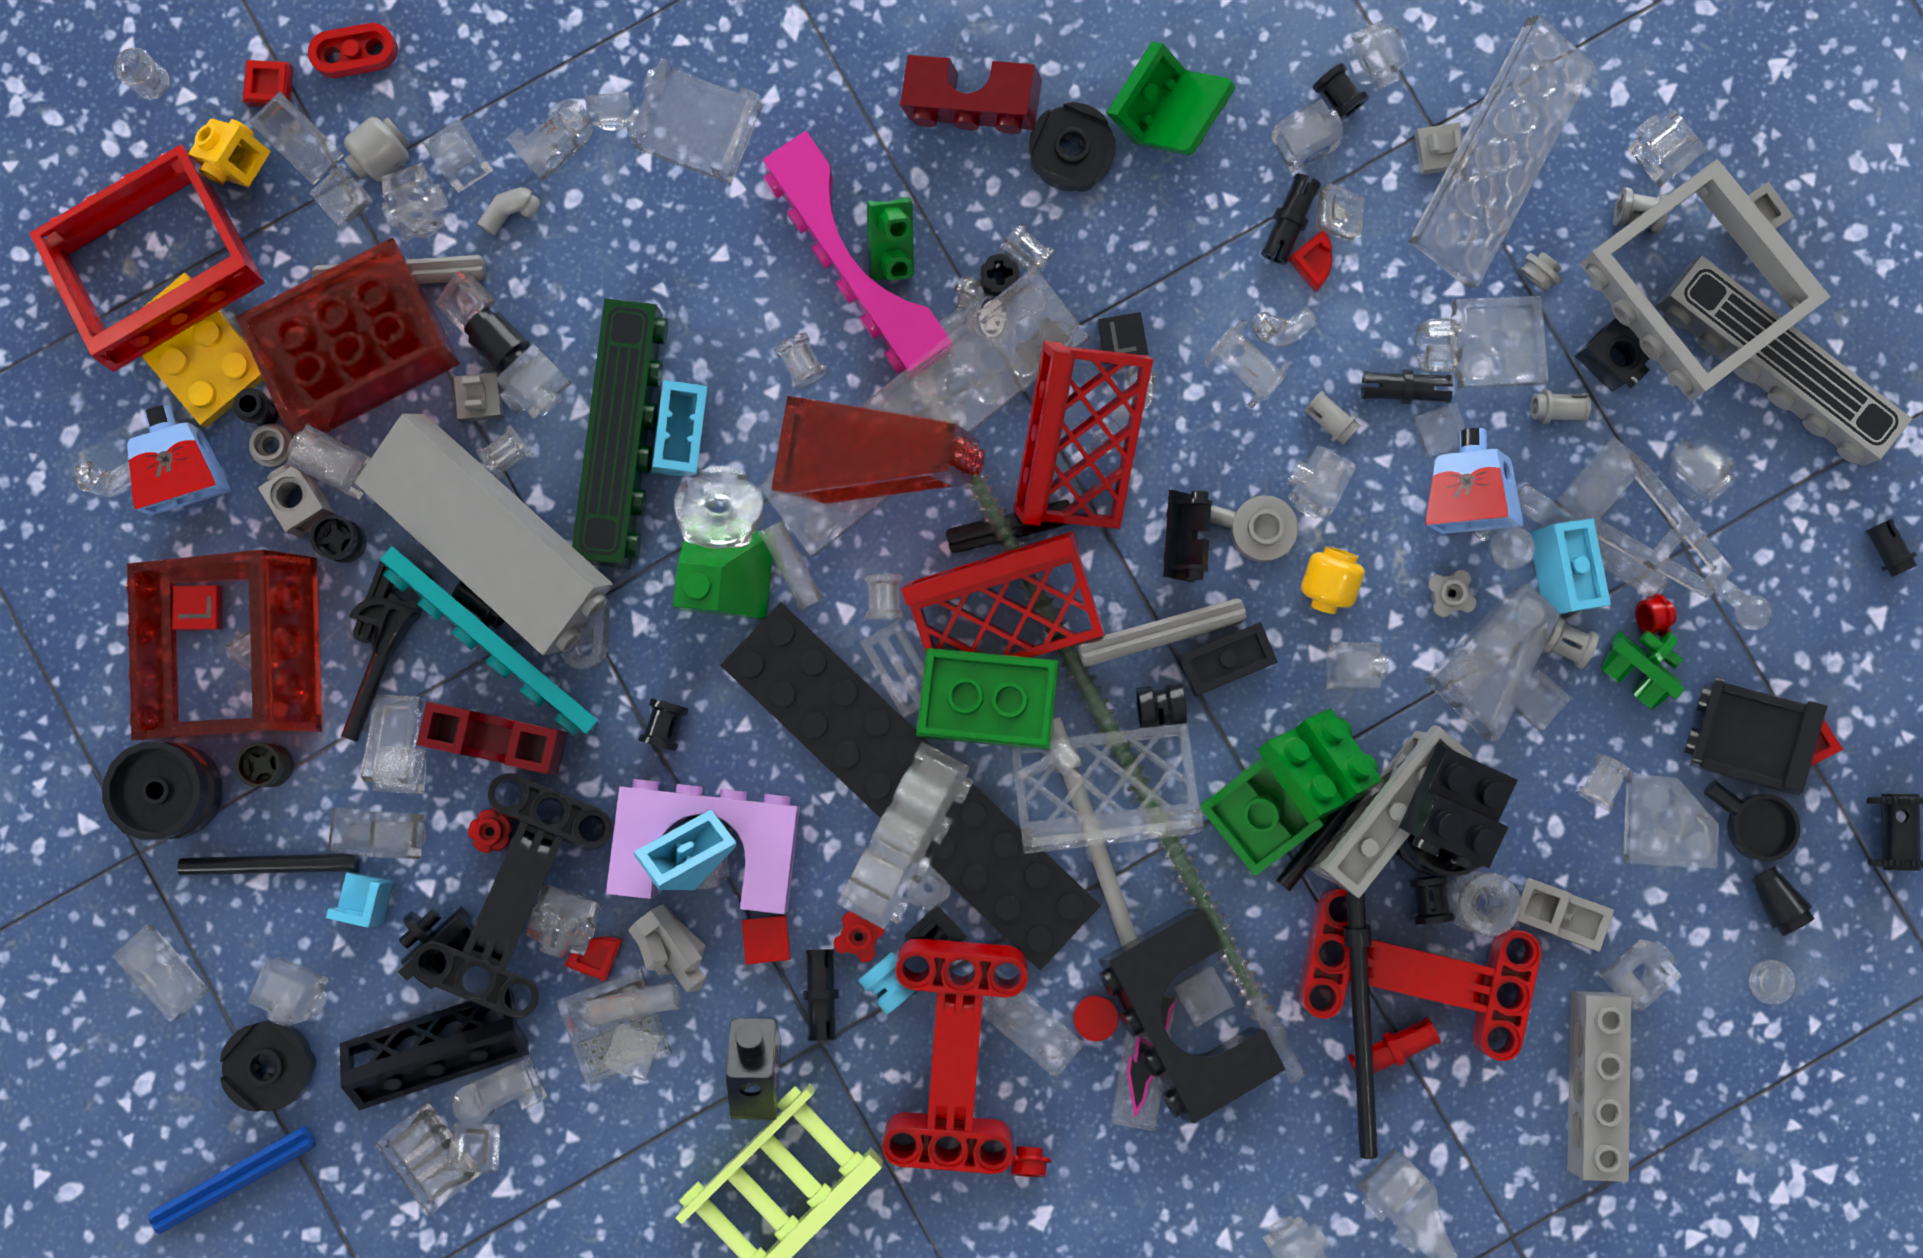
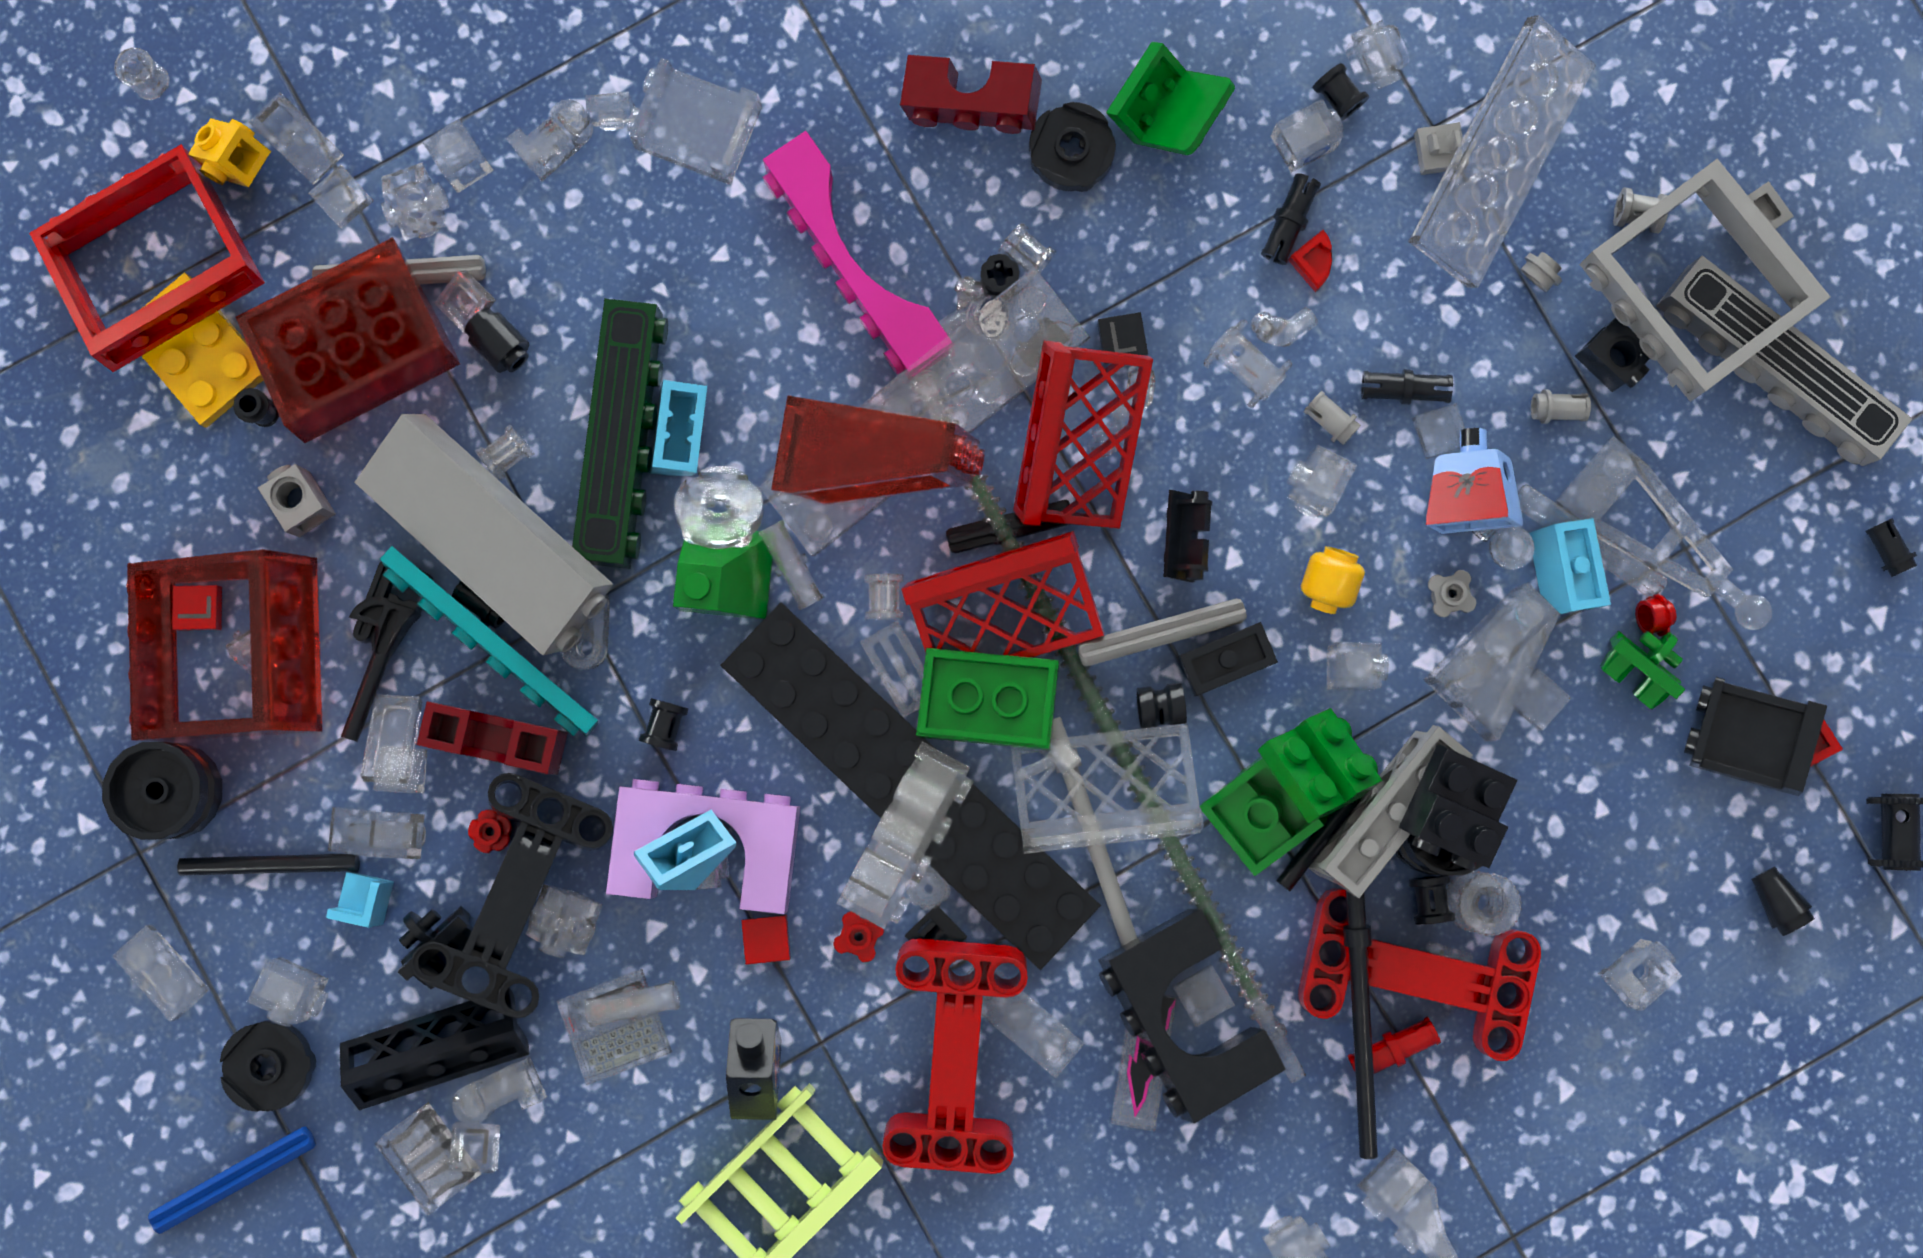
(101, 481): clear arm -> none
(172, 465): torso -> none
(255, 762): pearl dark grey wheel -> none
(260, 439): light grey plate -> none
(265, 80): red tile -> none
(327, 460): clear slope -> none
(328, 539): black wheel -> none
(354, 46): red plate -> none
(376, 148): light grey head -> none
(478, 397): light grey tile -> none
(507, 203): light grey arm -> none
(532, 383): clear brick -> none
(598, 957): red tile -> none
(632, 1051): clear plate -> none
(669, 947): light grey rock -> none
(800, 361): clear bush -> none
(821, 994): black pin -> none
(884, 984): medium azure wheel -> none
(890, 239): green hips -> none
(1029, 1162): red plate -> none
(1095, 1018): red tile -> none
(1260, 528): light grey piece -> none
(1340, 212): clear plate -> none
(1487, 342): clear plate -> none
(1564, 915): light grey slope -> none
(1585, 643): light grey bush -> none
(1599, 1086): light grey brick -> none
(1604, 782): clear bush -> none
(1665, 147): clear brick -> none
(1667, 825): clear plate -> none
(1701, 469): clear head -> none
(1758, 825): black piece -> none
(1771, 982): clear plate -> none

